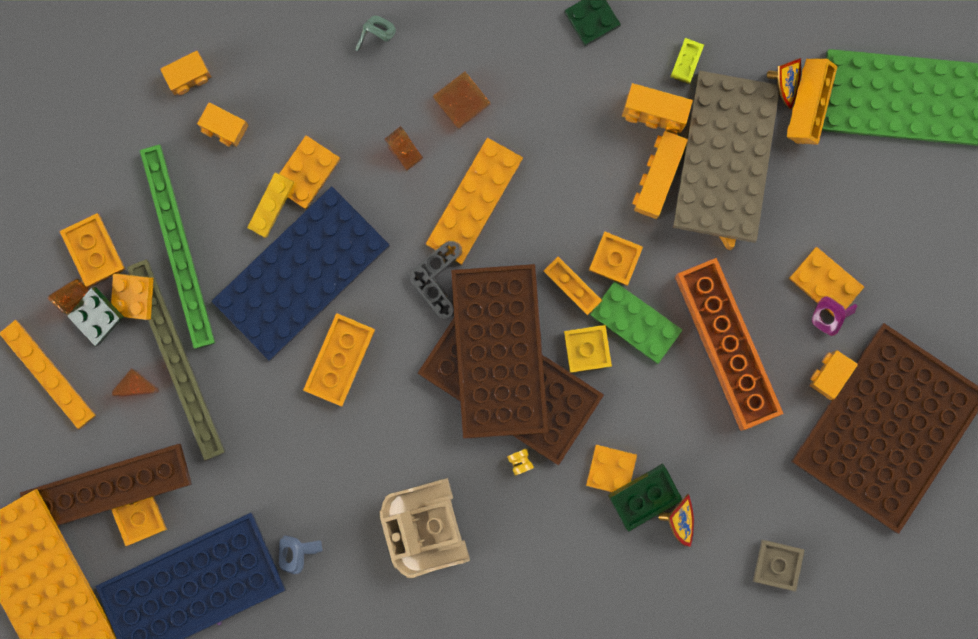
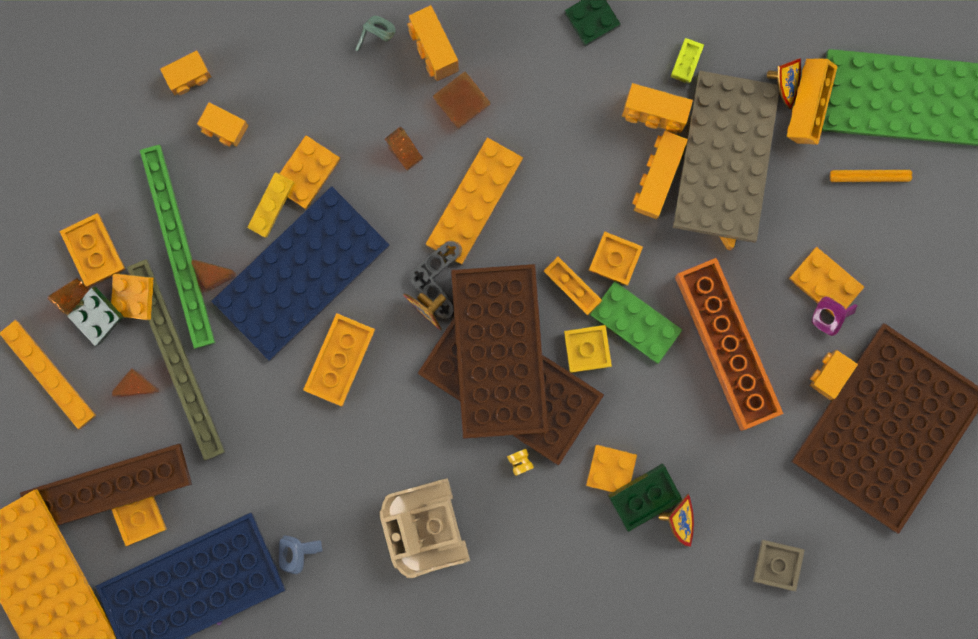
(212, 275): none -> clear orange slope
(431, 306): none -> pearl gold shield
(432, 43): none -> light orange brick
(870, 175): none -> light orange axle

